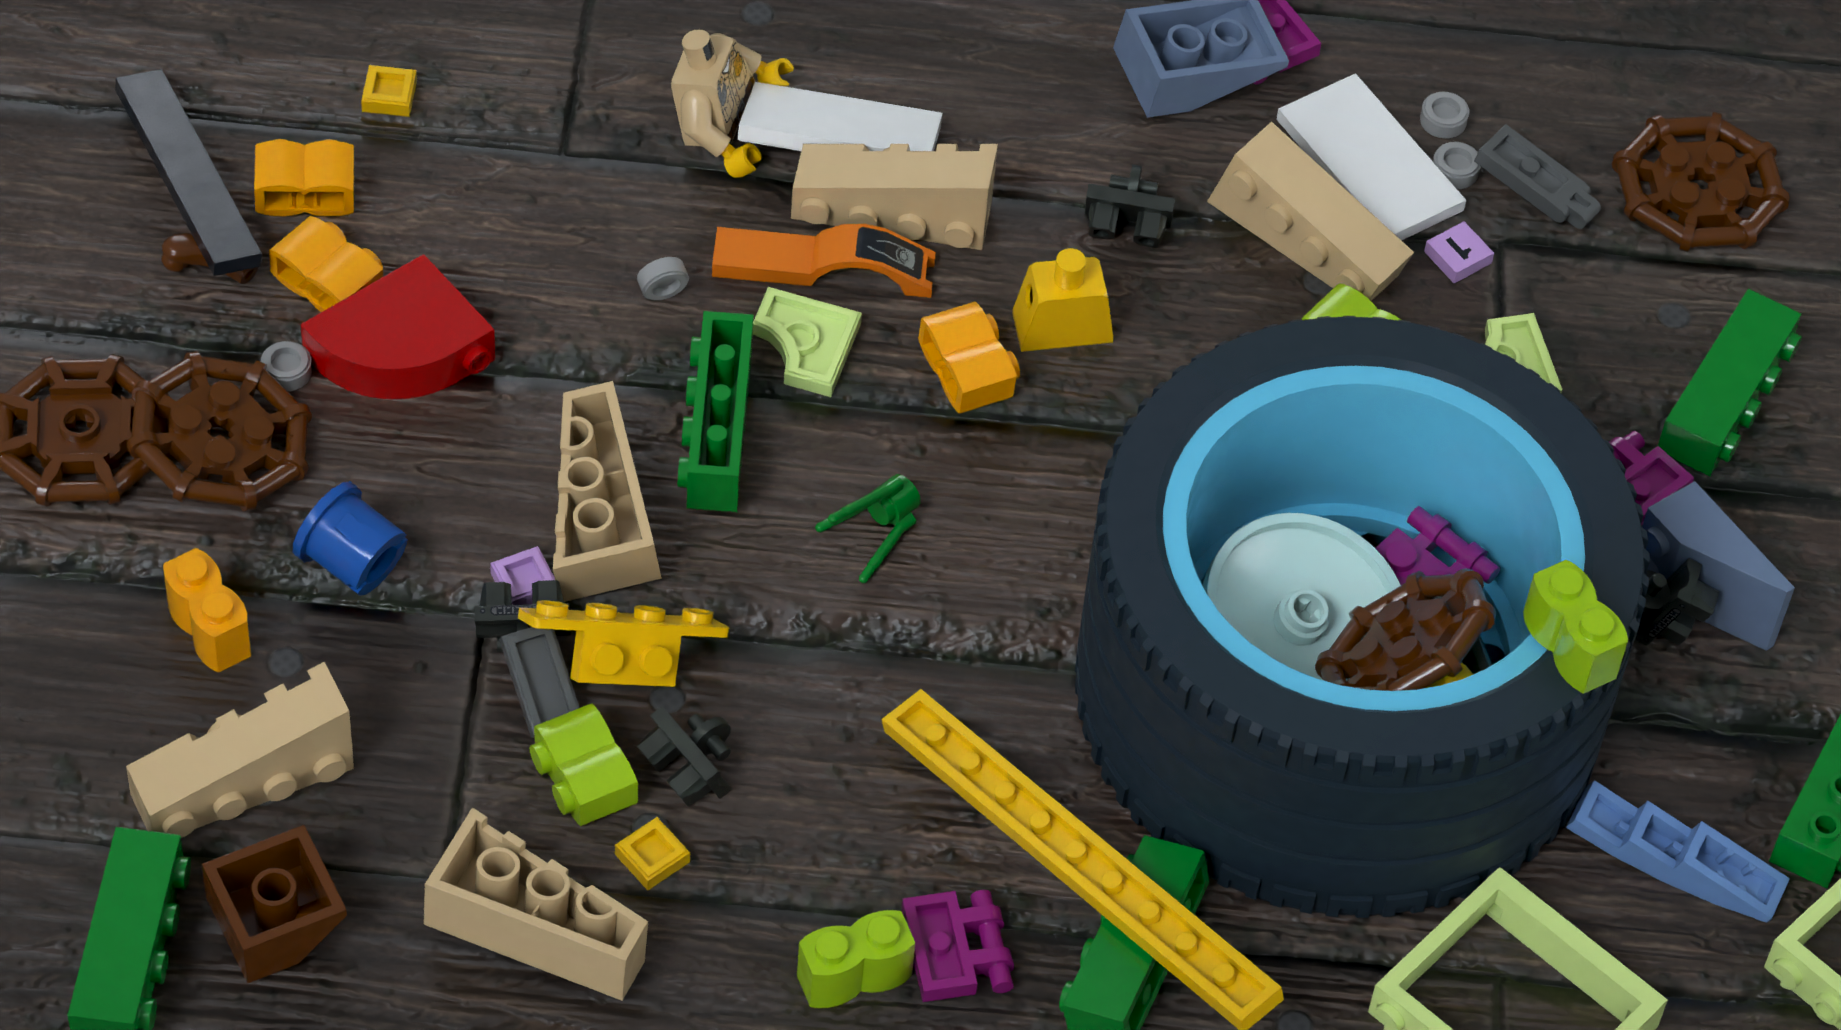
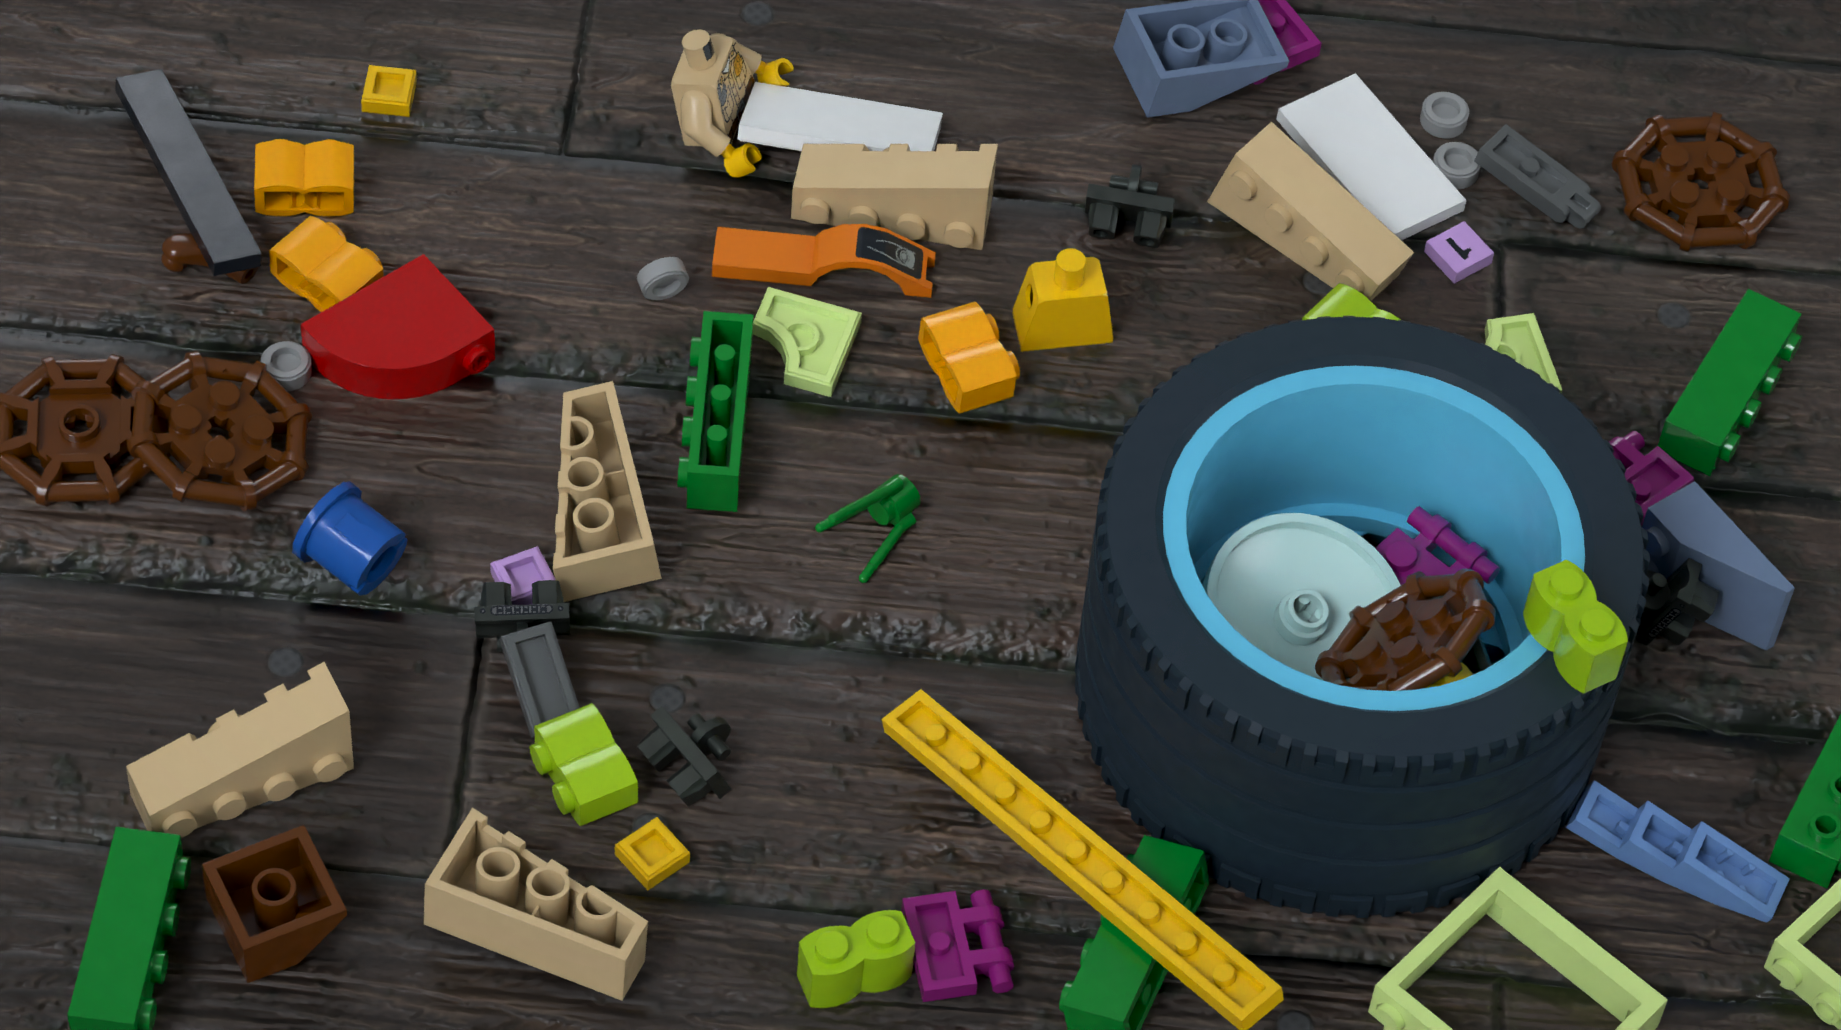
(207, 610): light orange brick -> none
(624, 646): yellow bracket -> none

